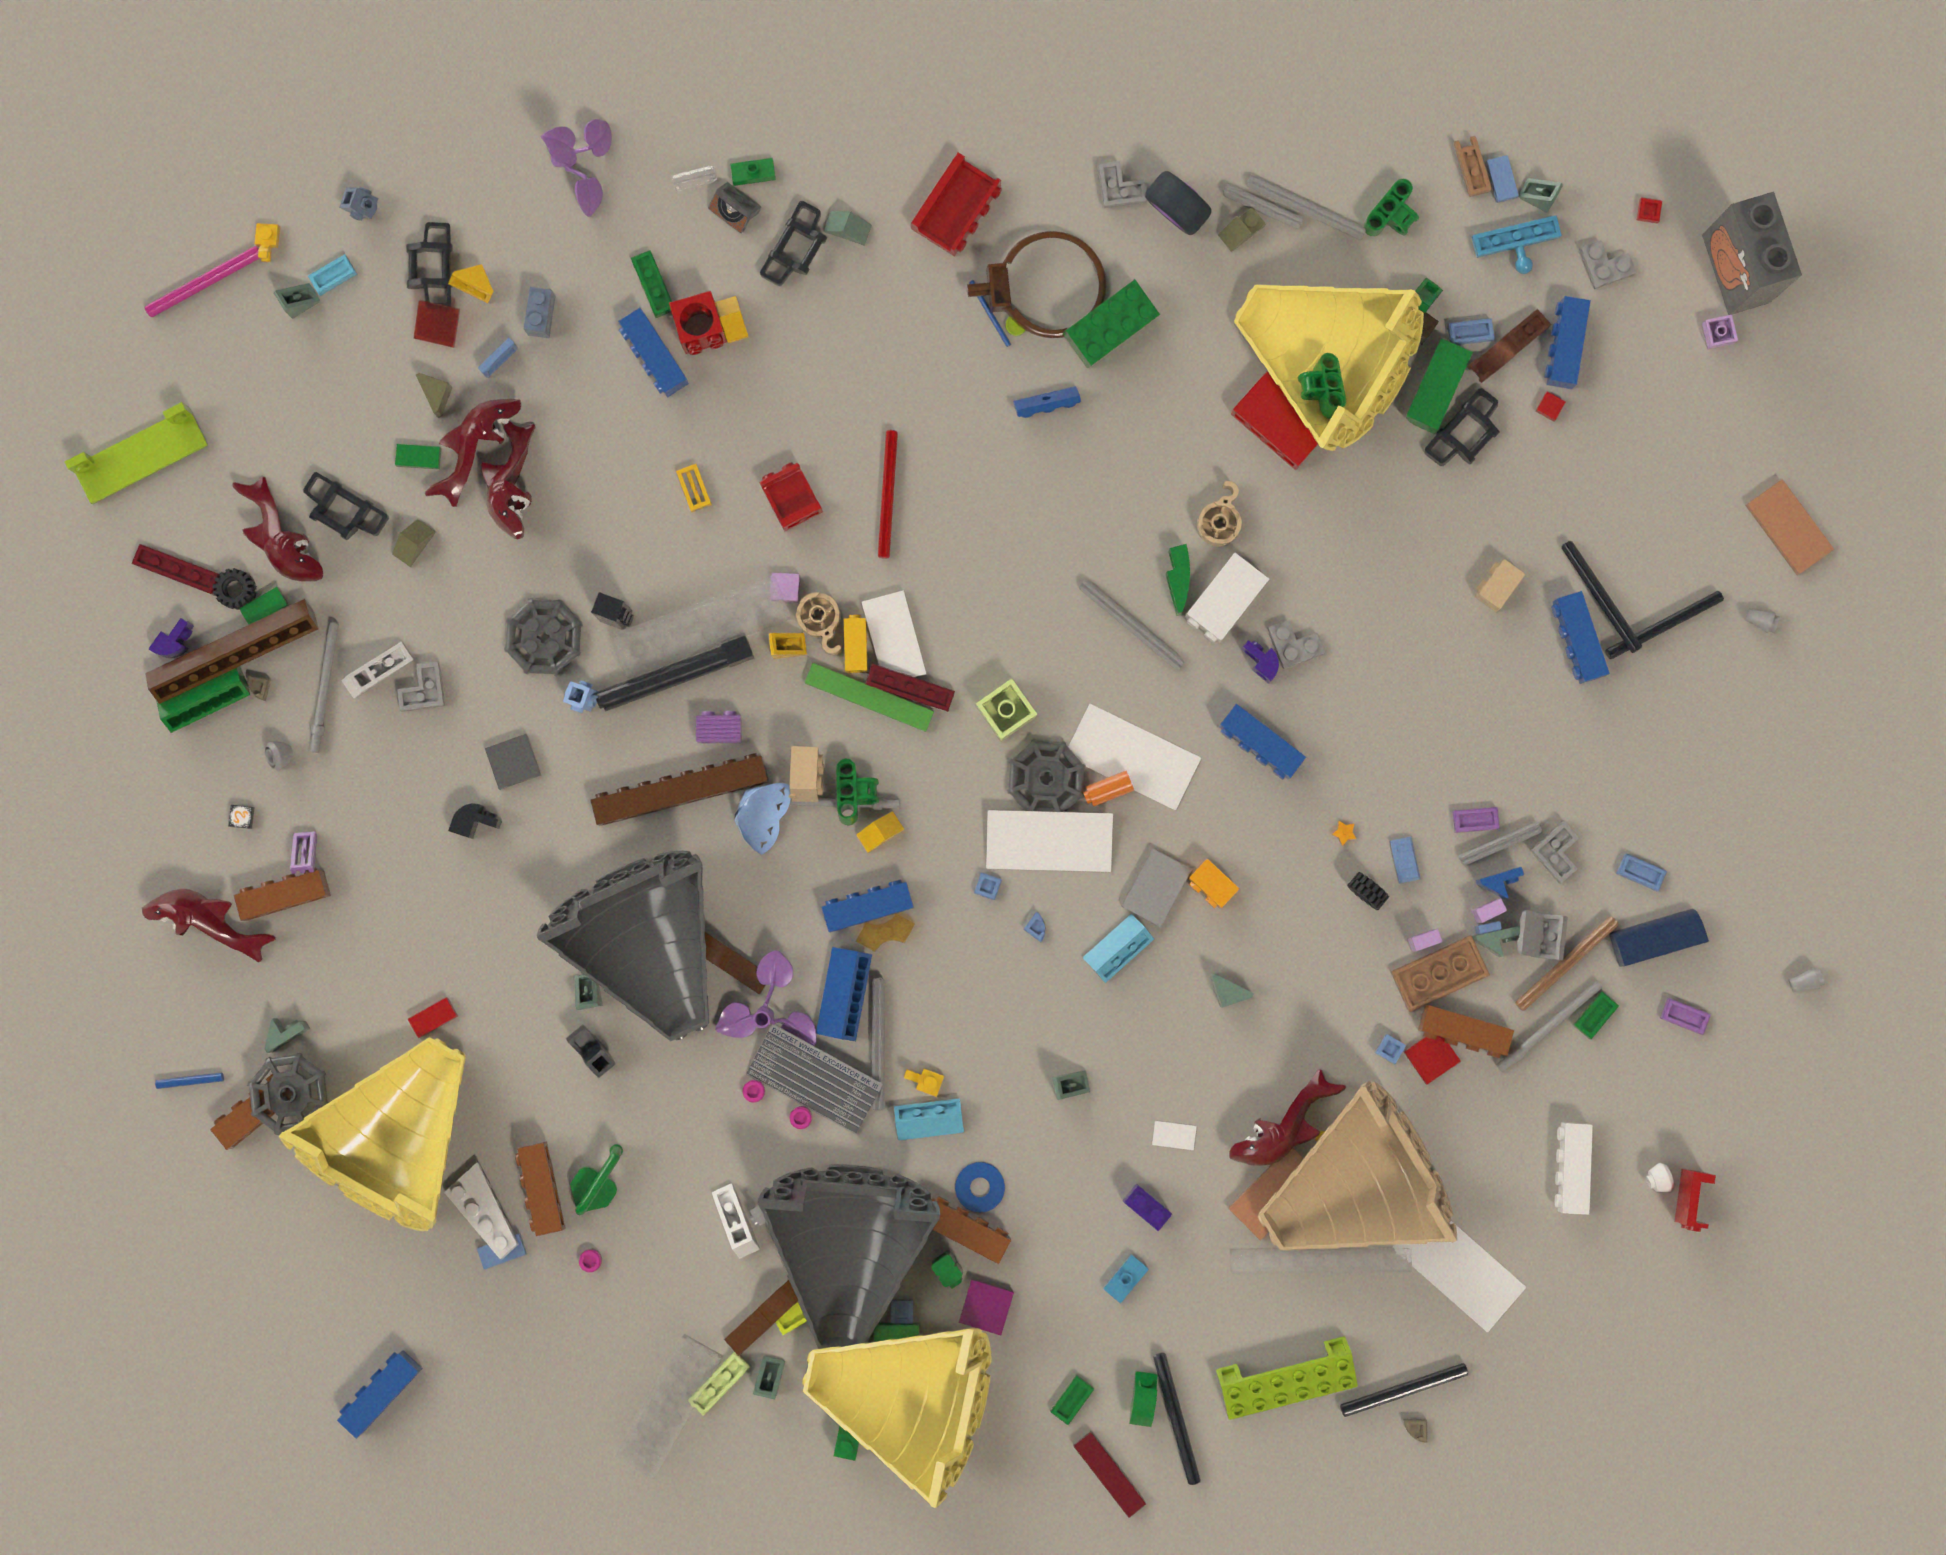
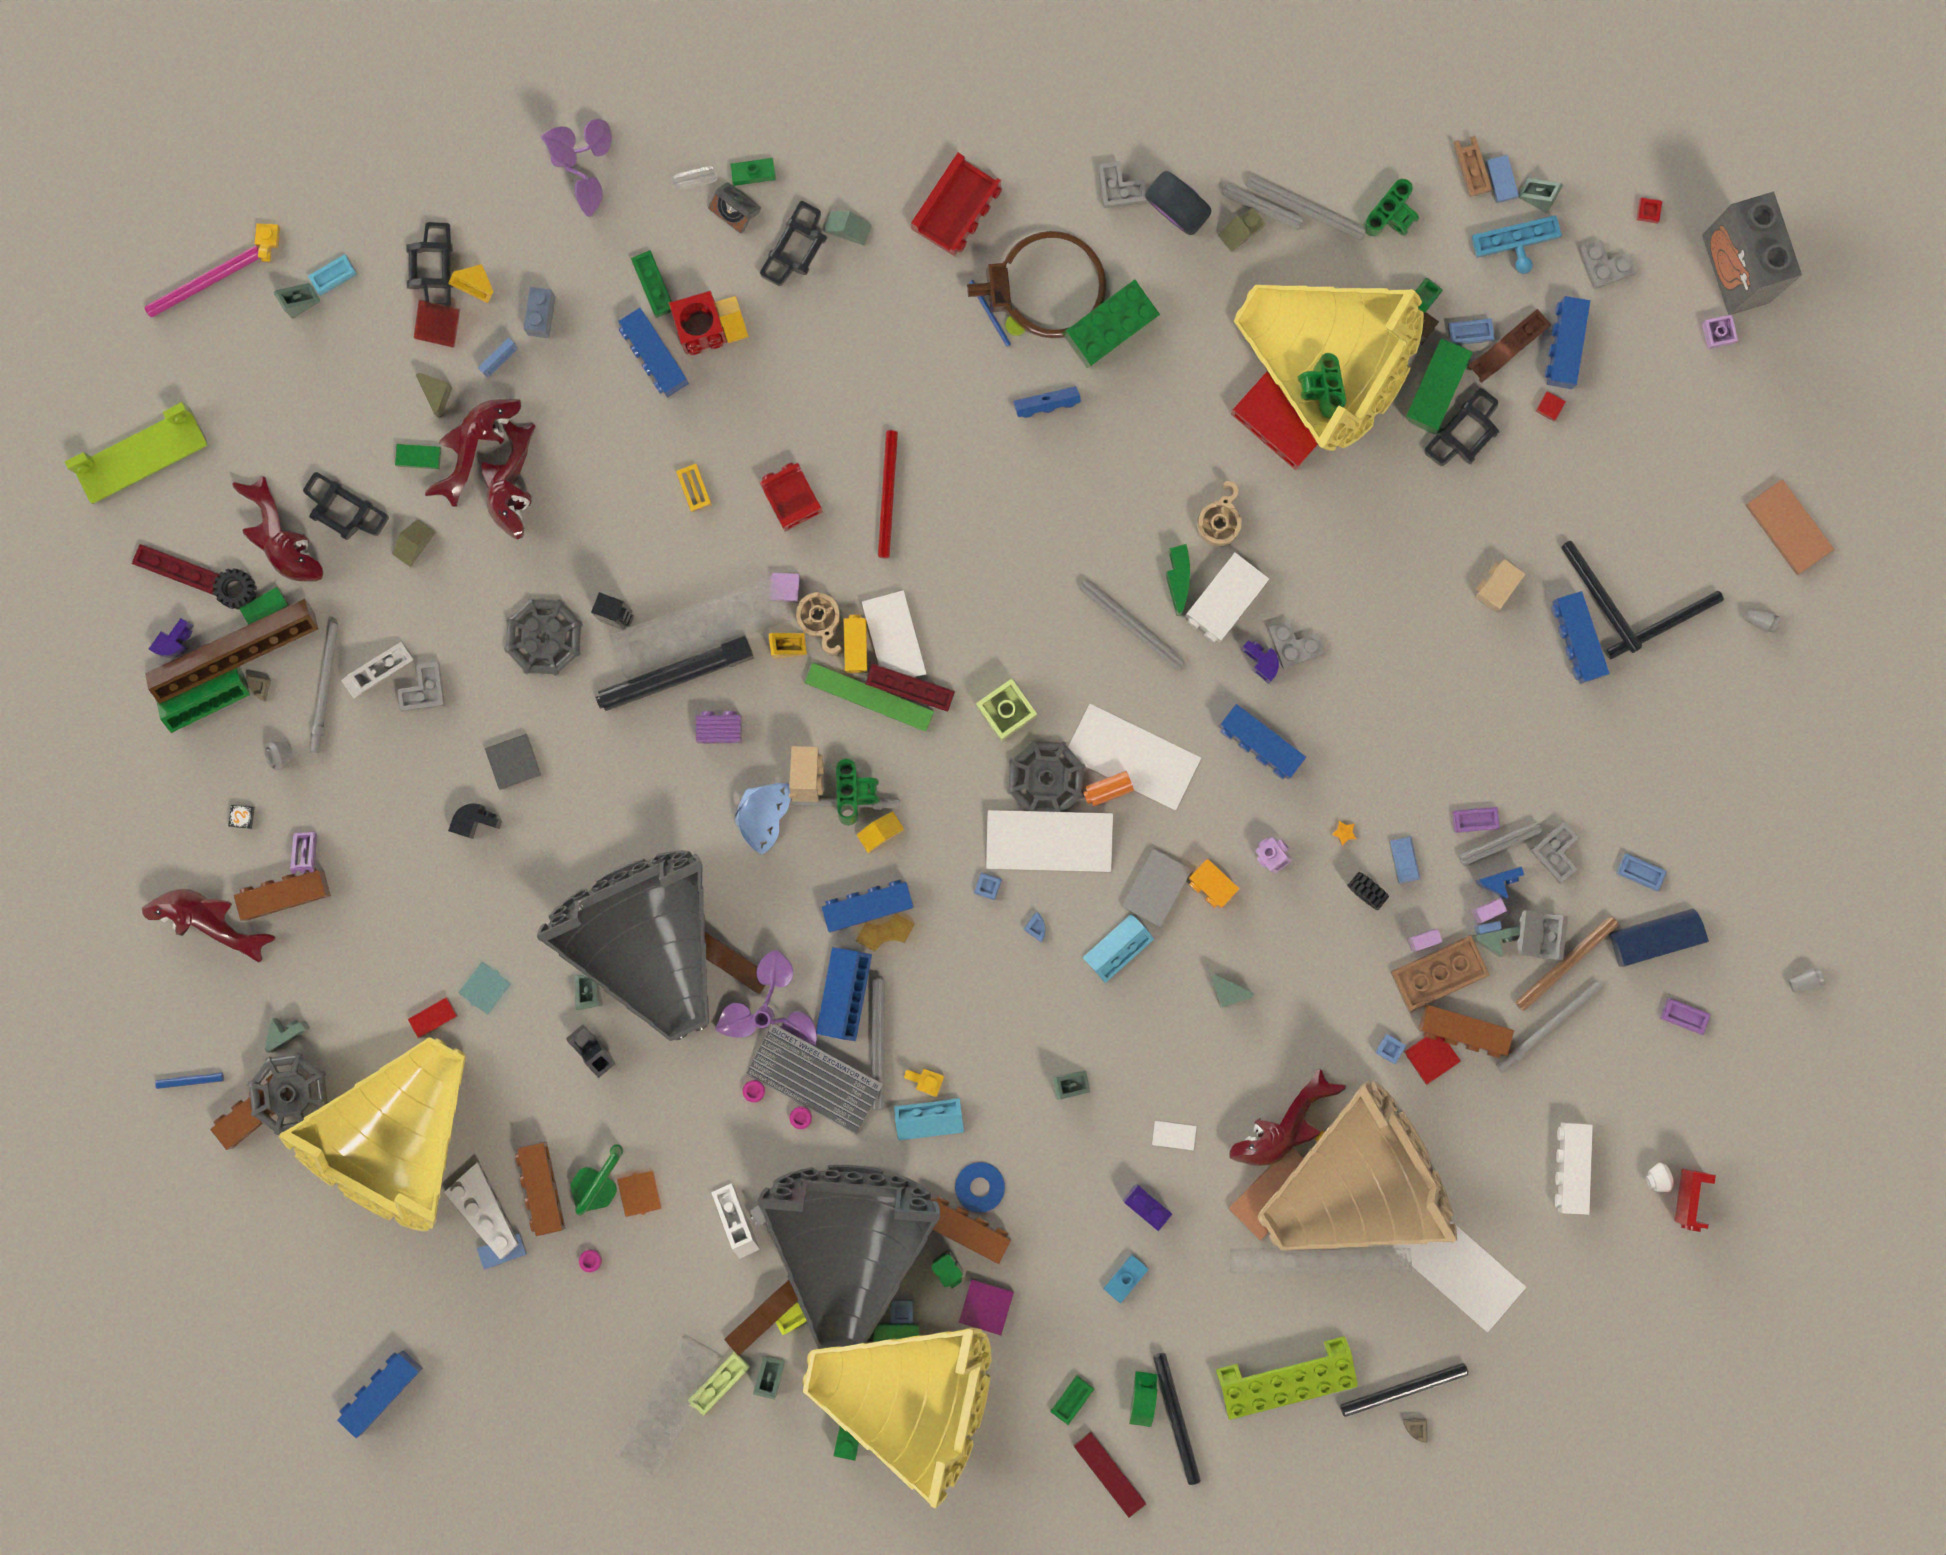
(359, 203): sand blue brick -> none
(484, 988): none -> clear light blue piece
(580, 696): light blue brick -> none
(639, 1193): none -> clear orange piece
(679, 790): reddish brown brick -> none
(1273, 854): none -> lavender brick
(1595, 1015): green tile -> none

